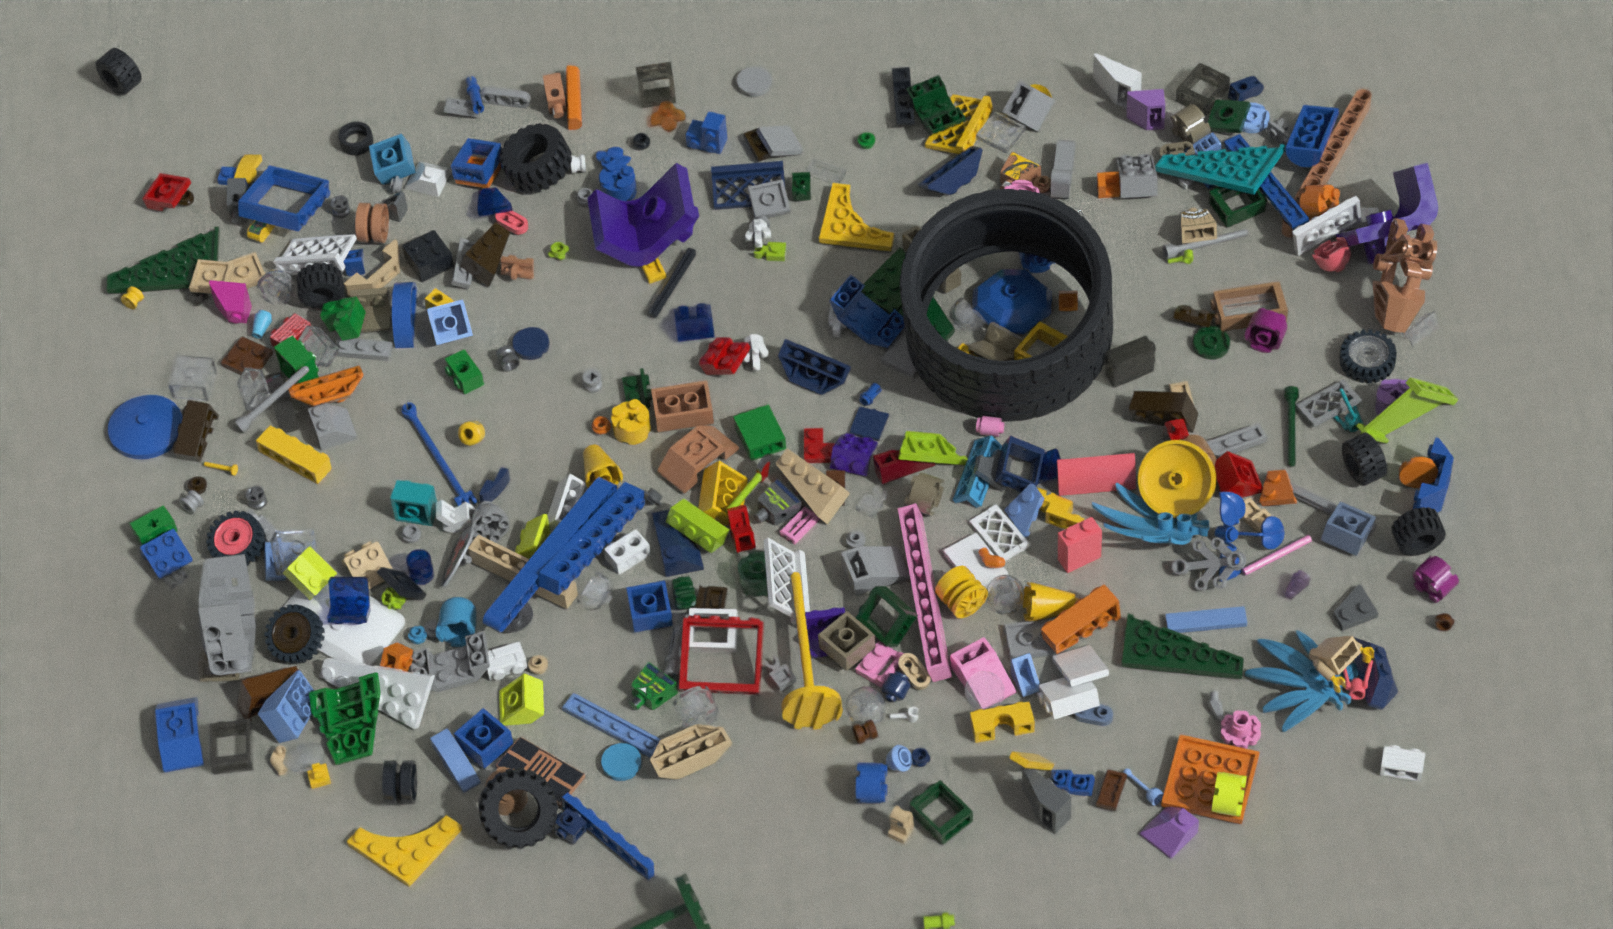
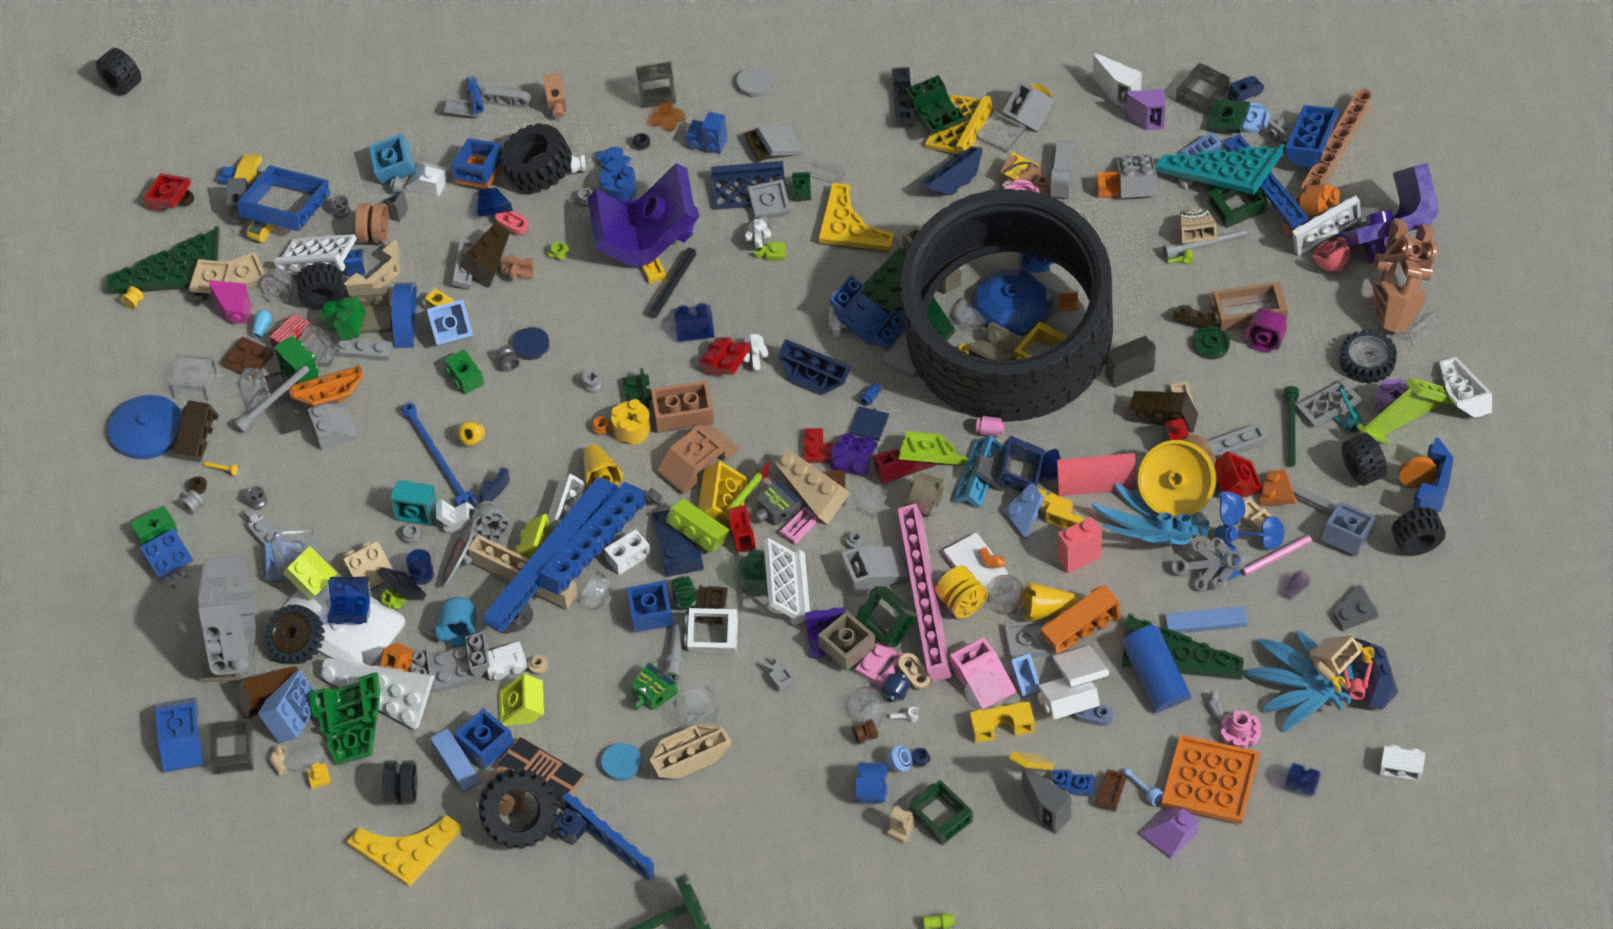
(234, 526): wheel -> none
(294, 454): yellow brick -> none
(355, 128): black tyre -> none
(419, 638): dark azure plate -> none
(428, 256): black brick -> none
(573, 98): orange brick -> none
(611, 724): medium blue tile -> none
(715, 622): red window -> none
(759, 432): green brick -> none
(809, 704): yellow piece -> none
(866, 140): green plate -> none
(986, 517): white window -> none
(1155, 668): none -> blue brick
(1178, 147): dark tan beam -> none
(1189, 124): dark tan brick -> none
(1228, 794): neon yellow brick -> none
(1297, 774): none -> clear blue wheel
(1435, 578): magenta brick -> none
(1444, 622): reddish brown plate -> none
(1465, 388): none -> white wedge

